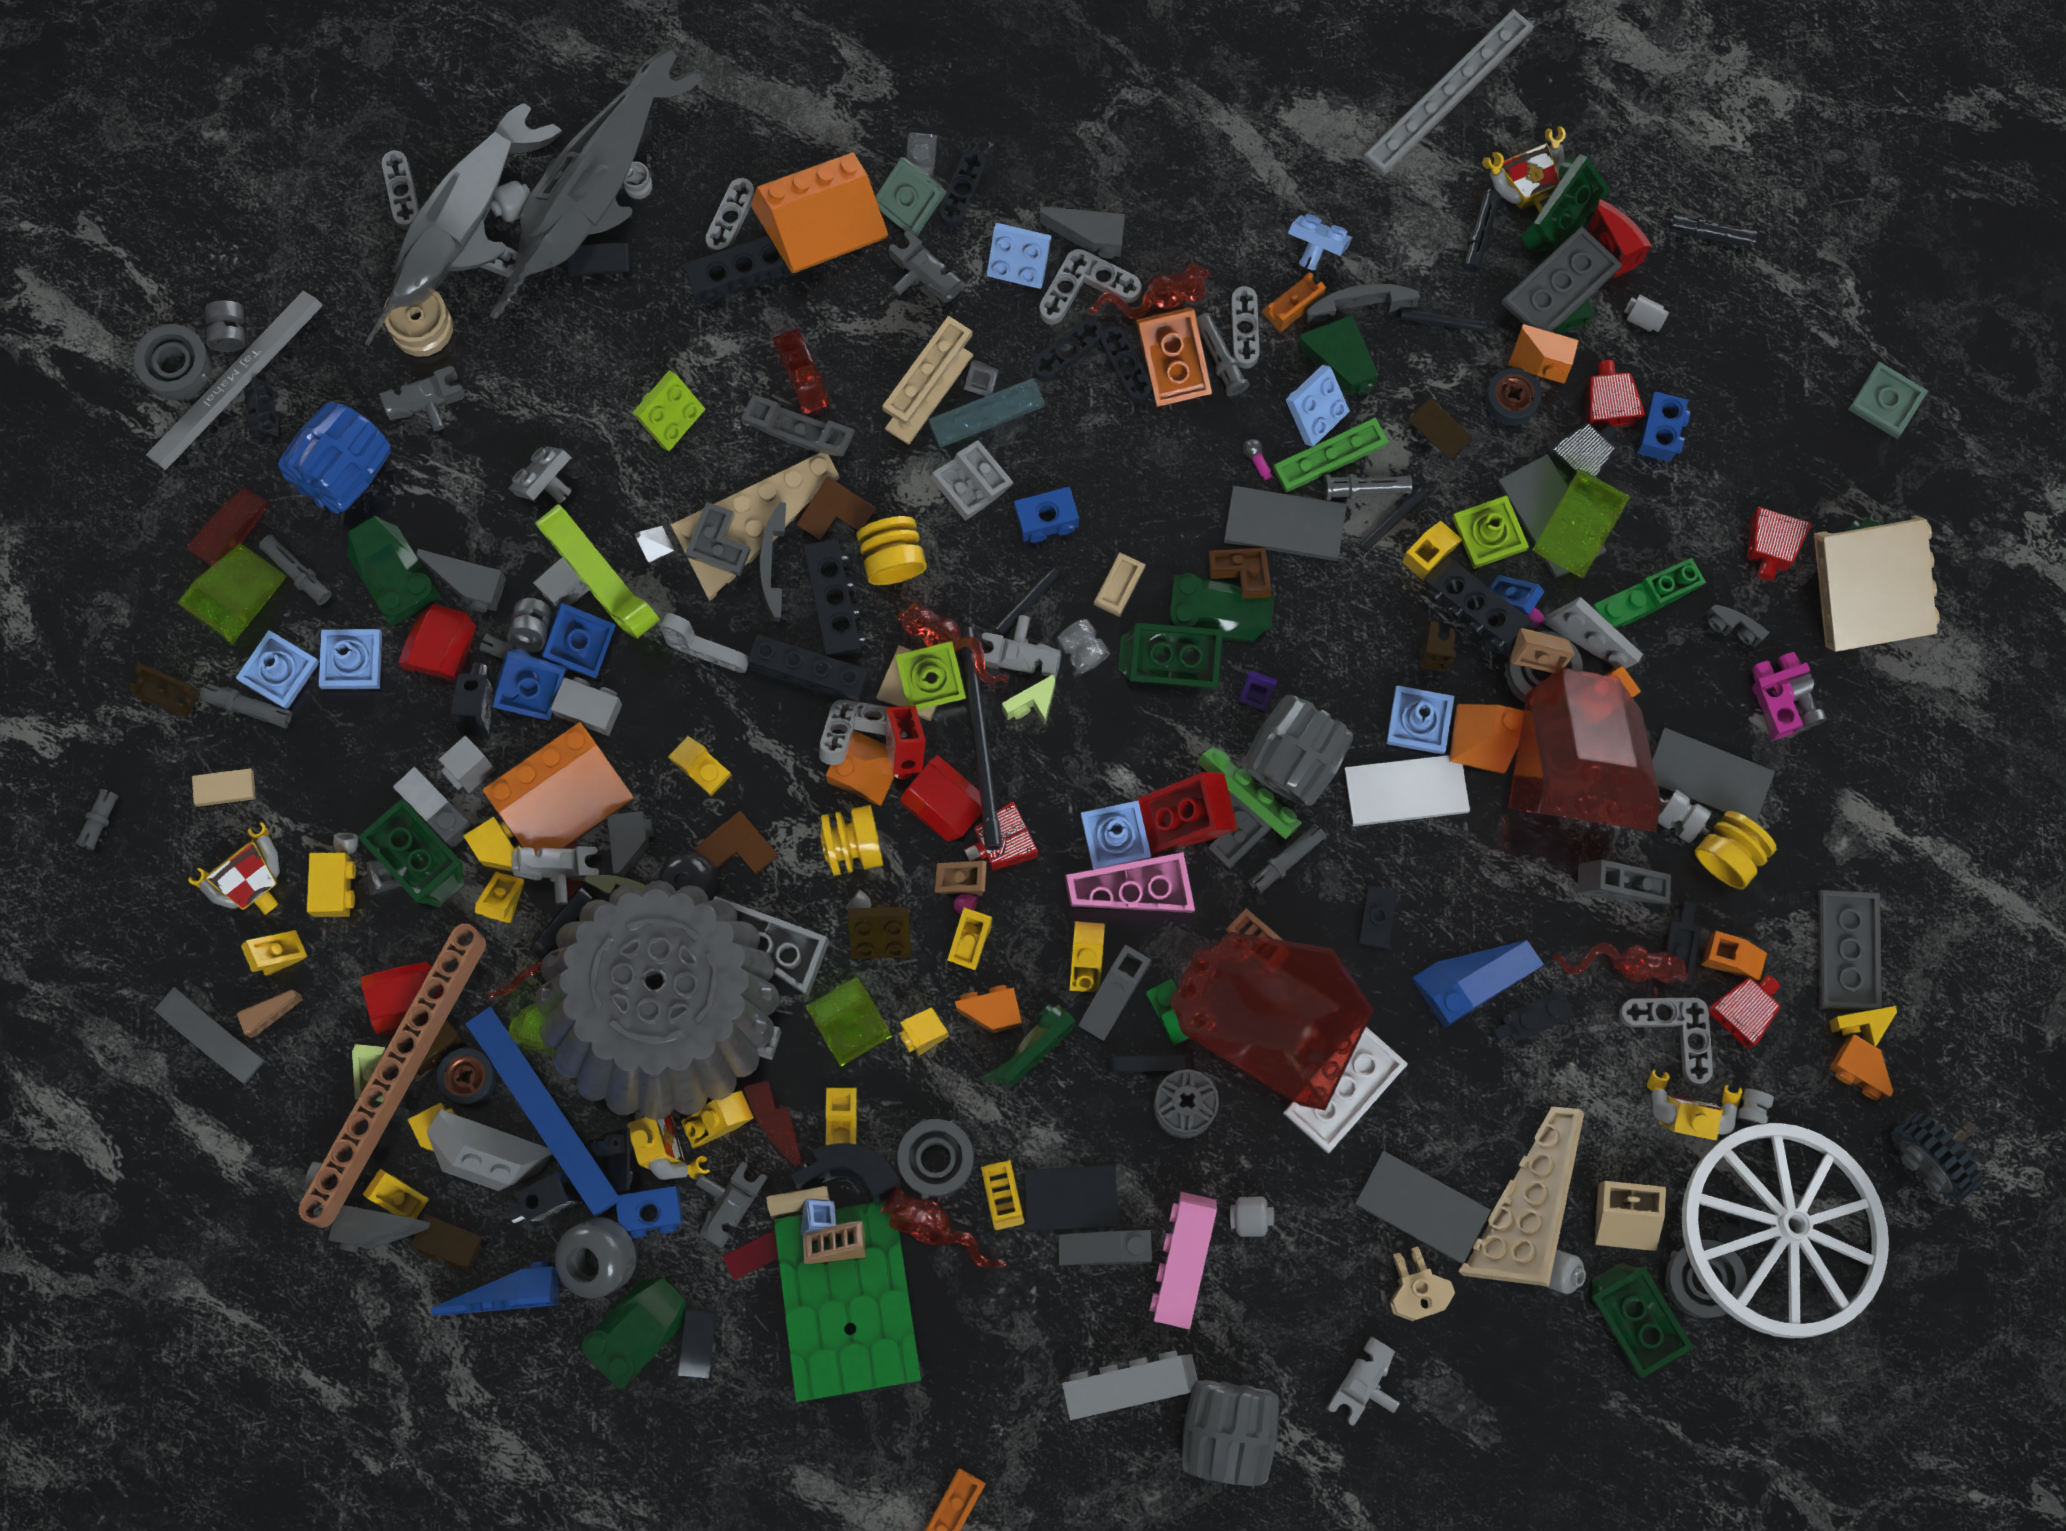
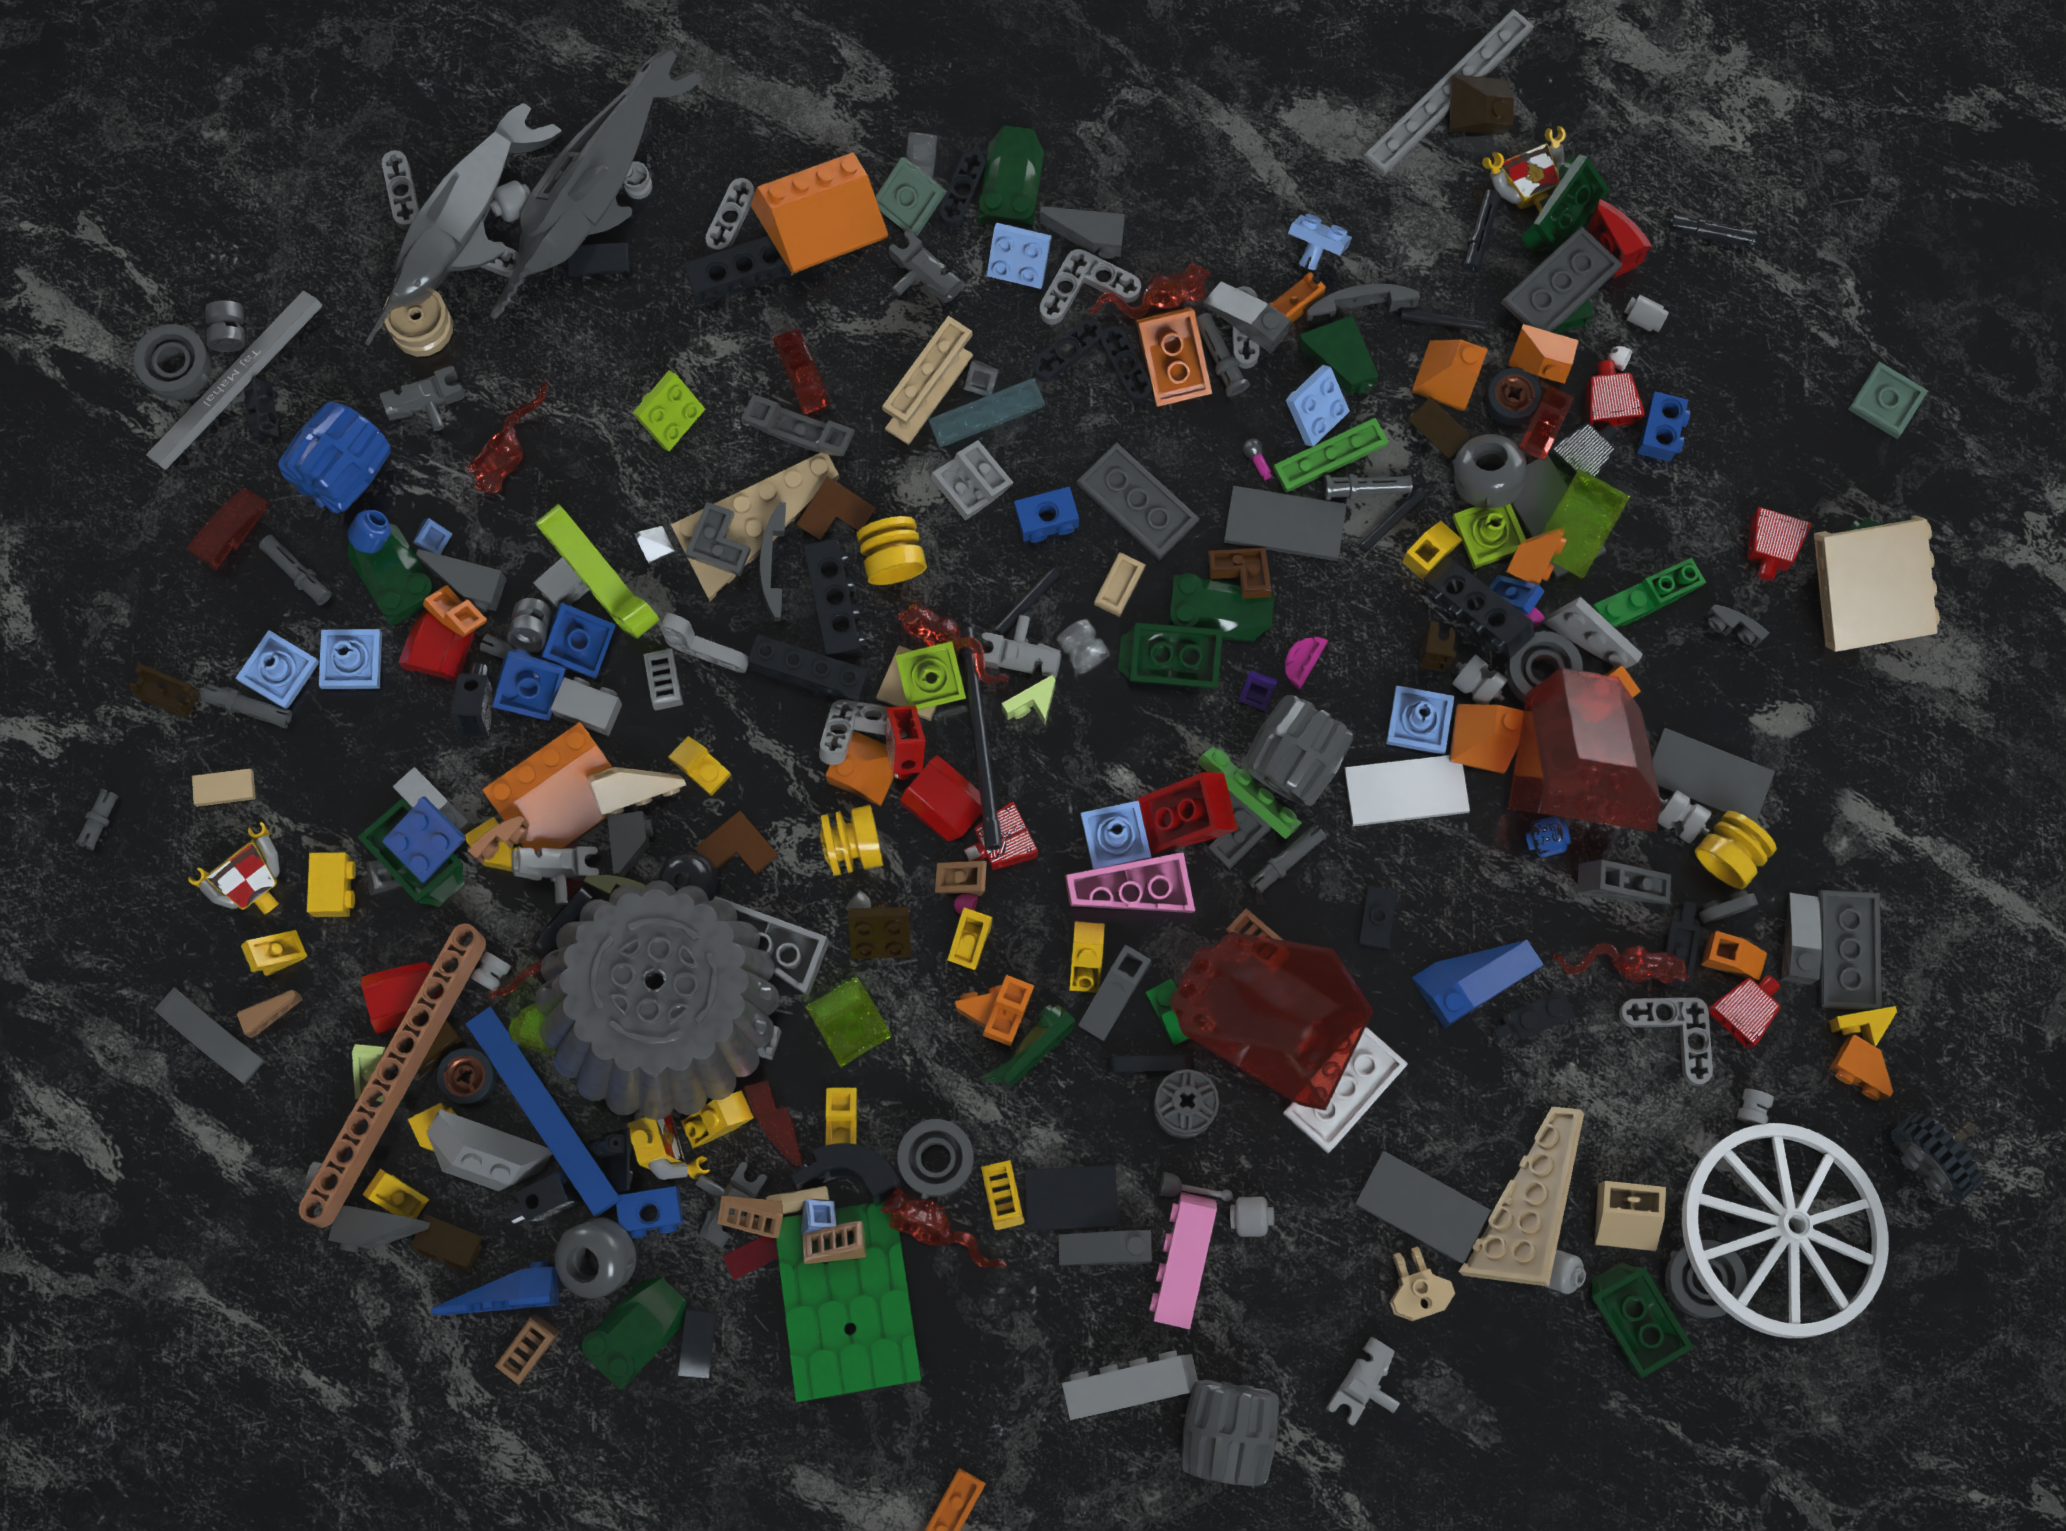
(231, 592): clear neon green slope -> none
(345, 842): light grey hinge -> none
(369, 531): none -> blue head
(424, 839): none -> blue piece
(432, 536): none -> medium blue slope
(453, 612): none -> orange slope
(465, 765): light grey brick -> none
(490, 971): none -> light grey wheel
(500, 897): yellow slope -> none
(503, 450): none -> clear red animal
(508, 832): none -> nougat slope
(542, 475): light grey plate -> none
(544, 1329): none -> medium nougat slope
(624, 786): none -> tan slope
(669, 700): none -> light grey slope
(749, 1223): none -> medium nougat slope
(922, 1031): yellow slope -> none
(1008, 1010): none -> orange slope
(1011, 178): none -> dark green slope
(1138, 501): none -> dark grey tile
(1171, 1186): none -> hinge
(1249, 315): none -> dark grey slope
(1302, 659): none -> dark pink tile
(1449, 372): none -> orange slope
(1479, 681): none -> light grey wheel
(1480, 105): none -> dark brown slope
(1485, 487): none -> dark grey piece
(1534, 555): none -> orange slope
(1541, 651): medium nougat slope -> none
(1546, 423): none -> clear red slope
(1548, 836): none -> blue head
(1620, 356): none -> white hinge
(1690, 1115): torso -> none
(1739, 902): none -> dark grey plate
(1780, 690): dark pink hips -> none
(1802, 940): none -> dark grey slope

